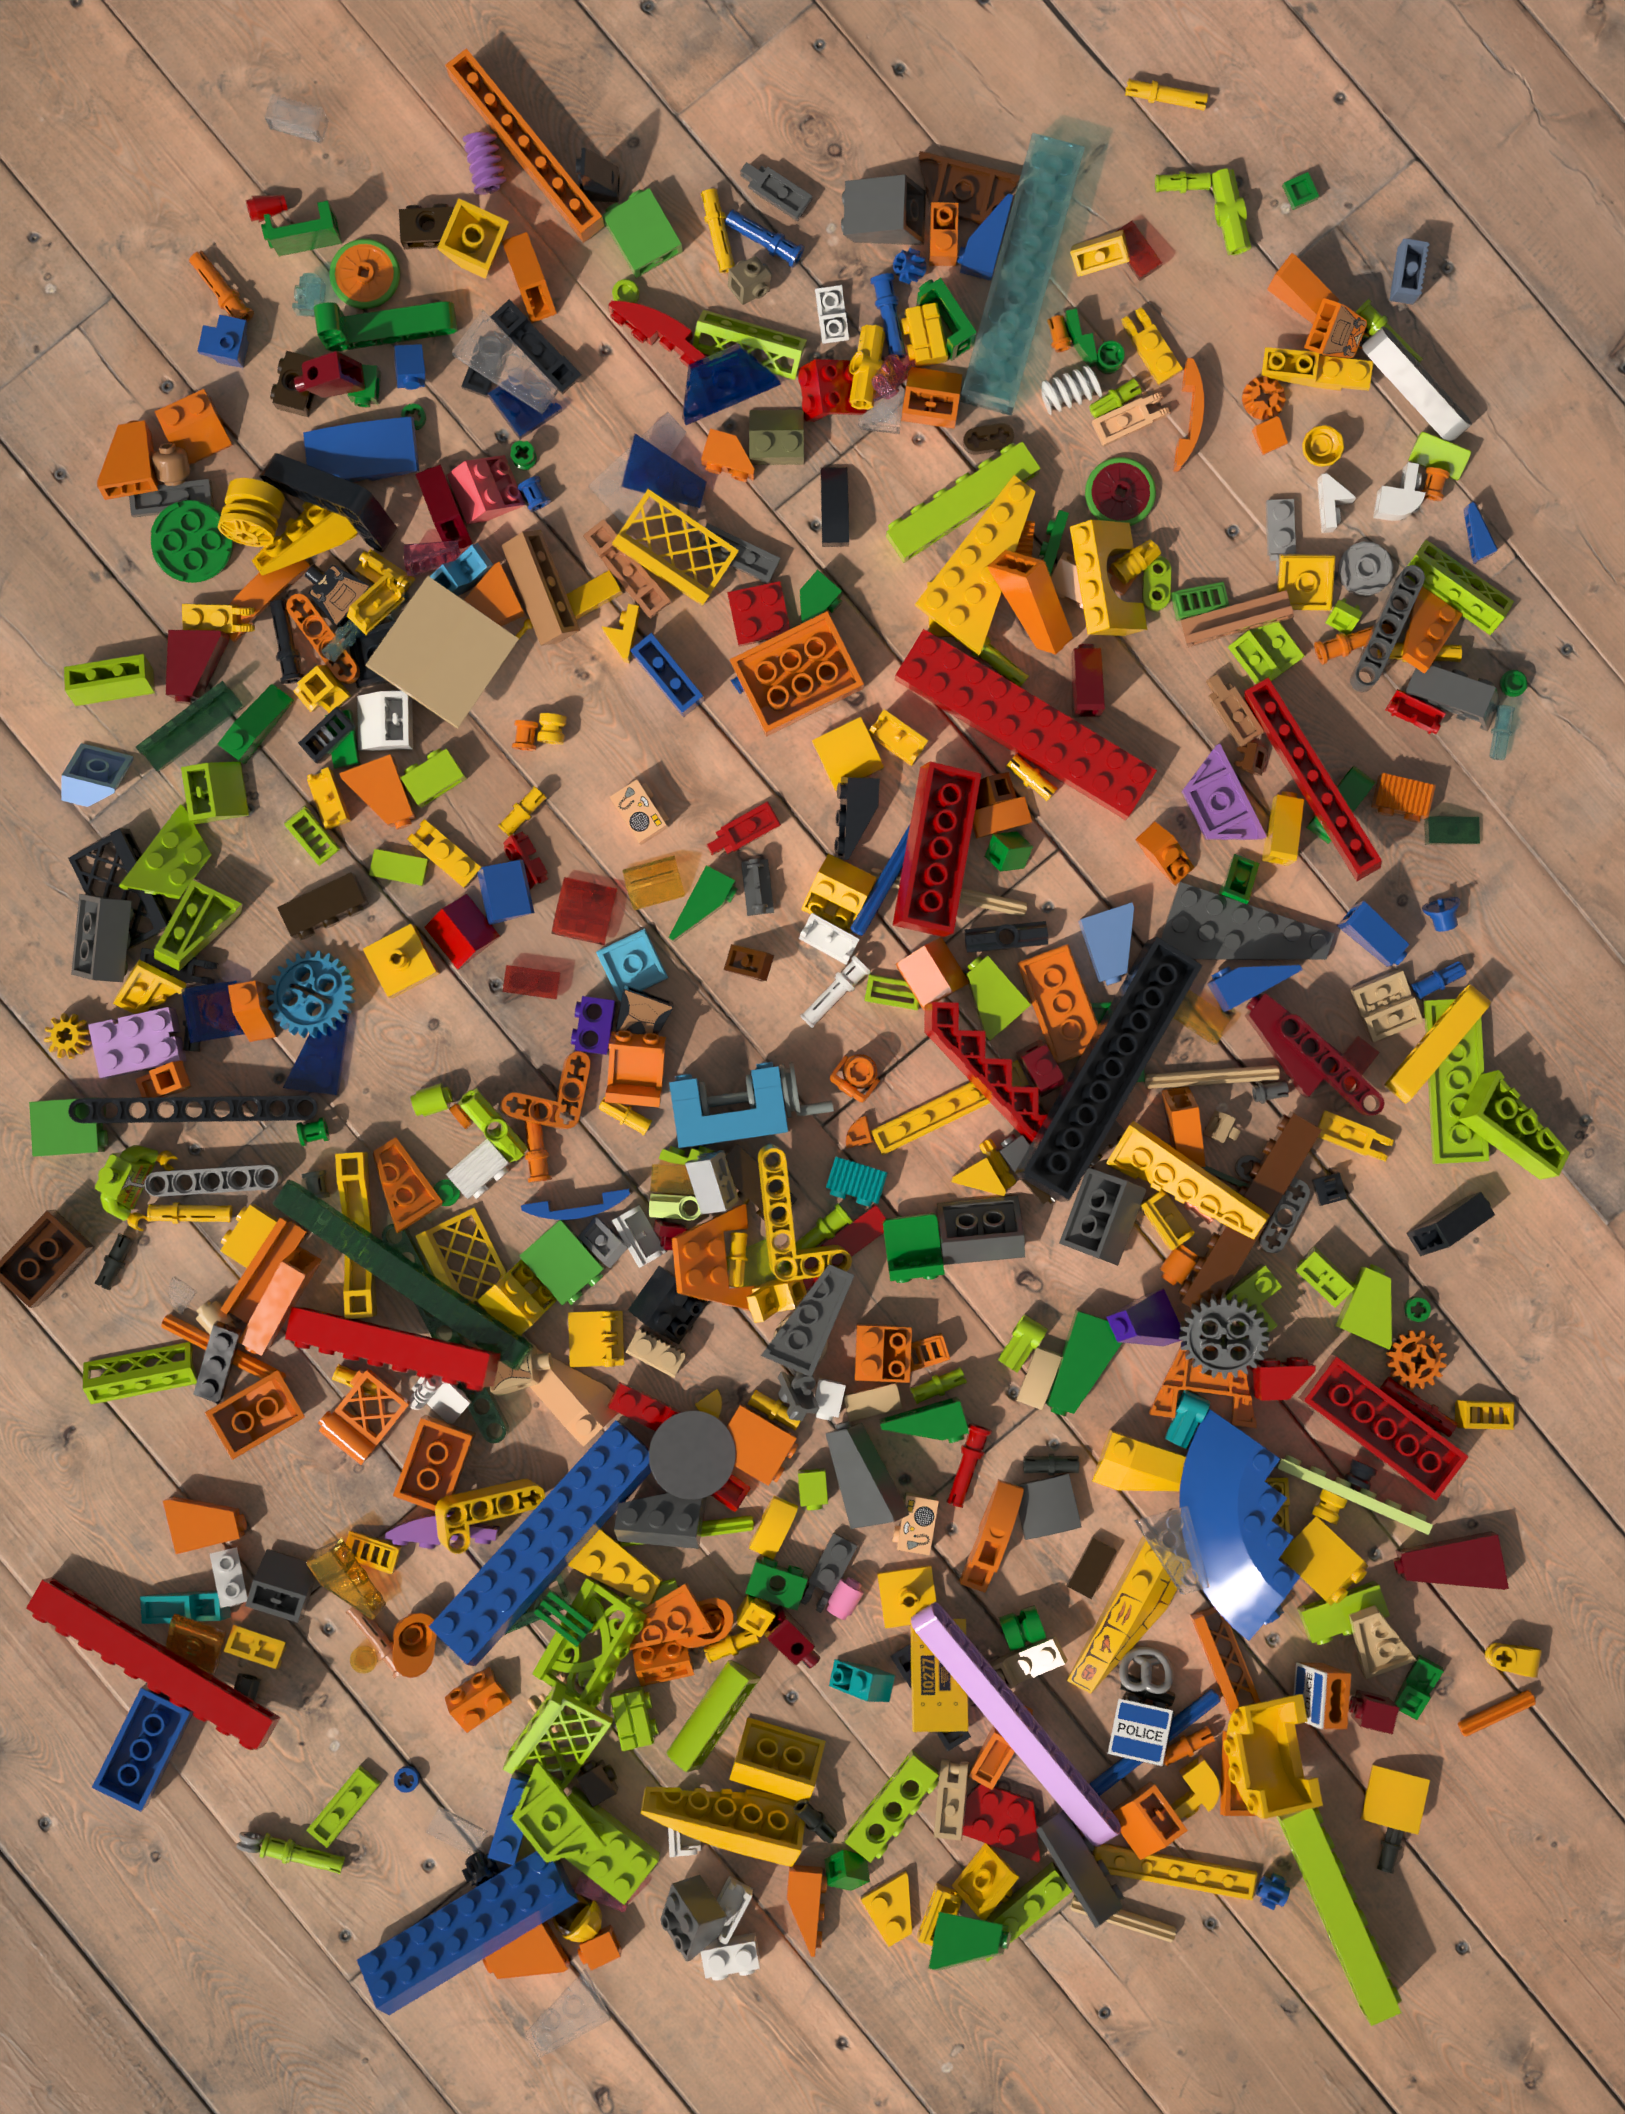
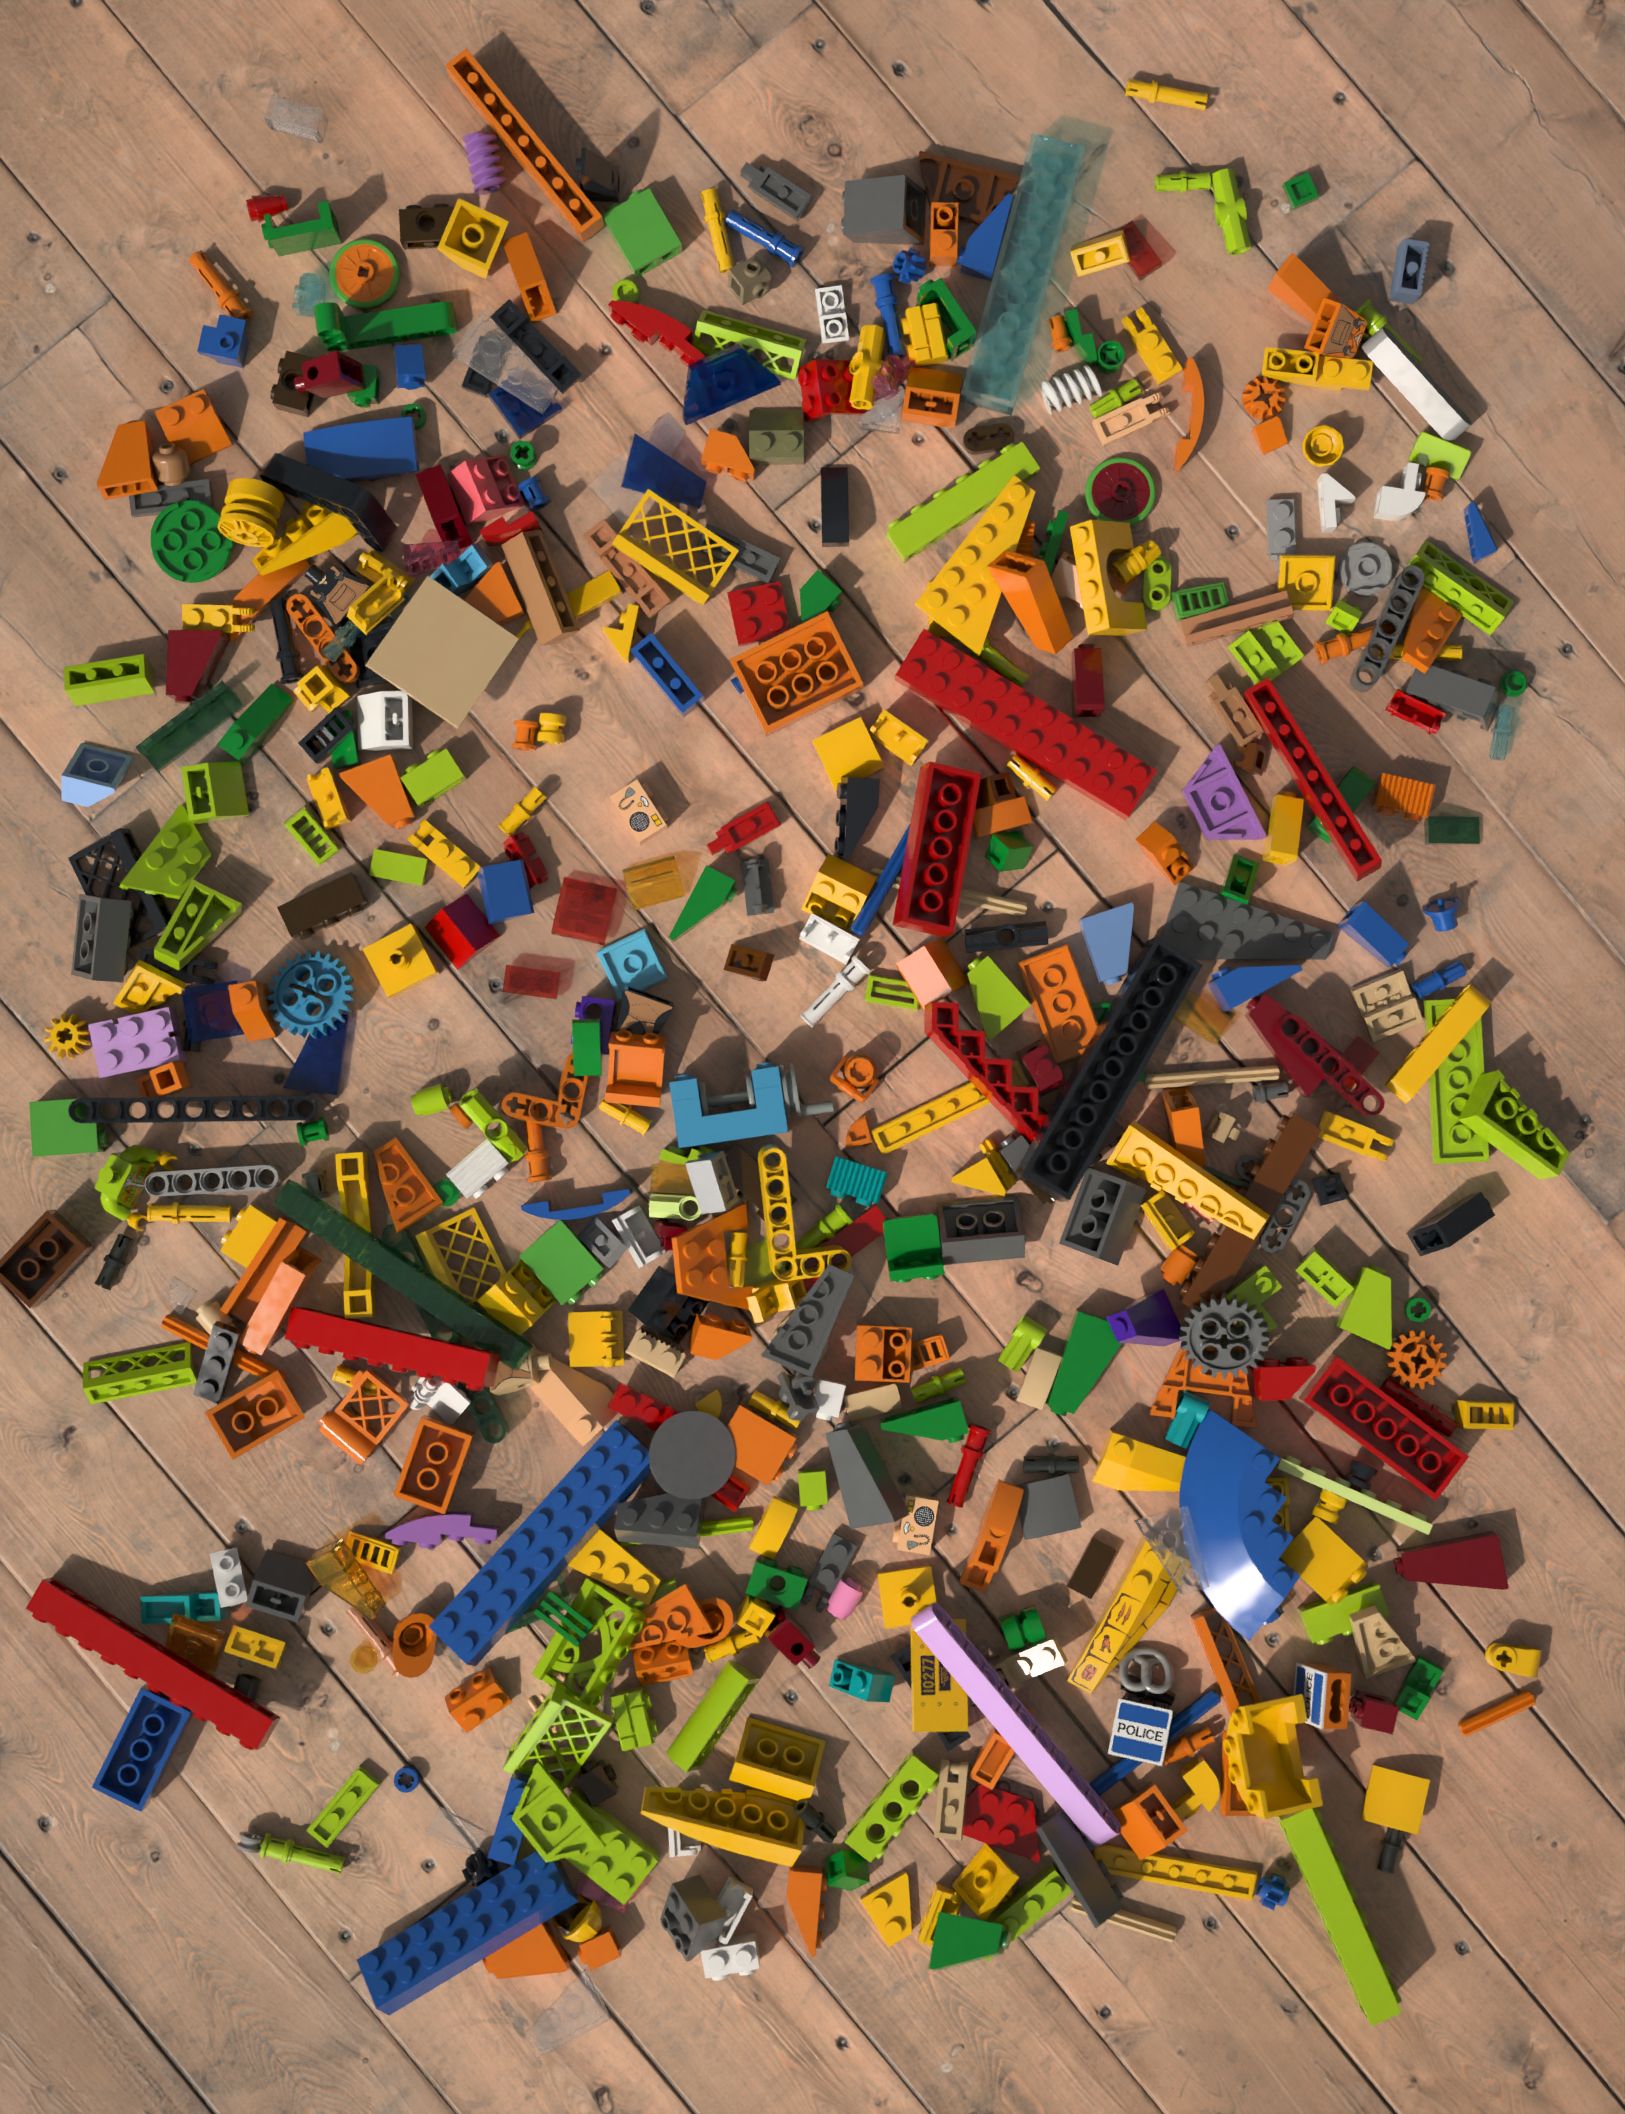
(201, 1523): orange slope -> none
(489, 1509): yellow beam -> none
(500, 532): none -> red slope
(586, 1047): none -> green slope
(717, 1338): none -> orange slope

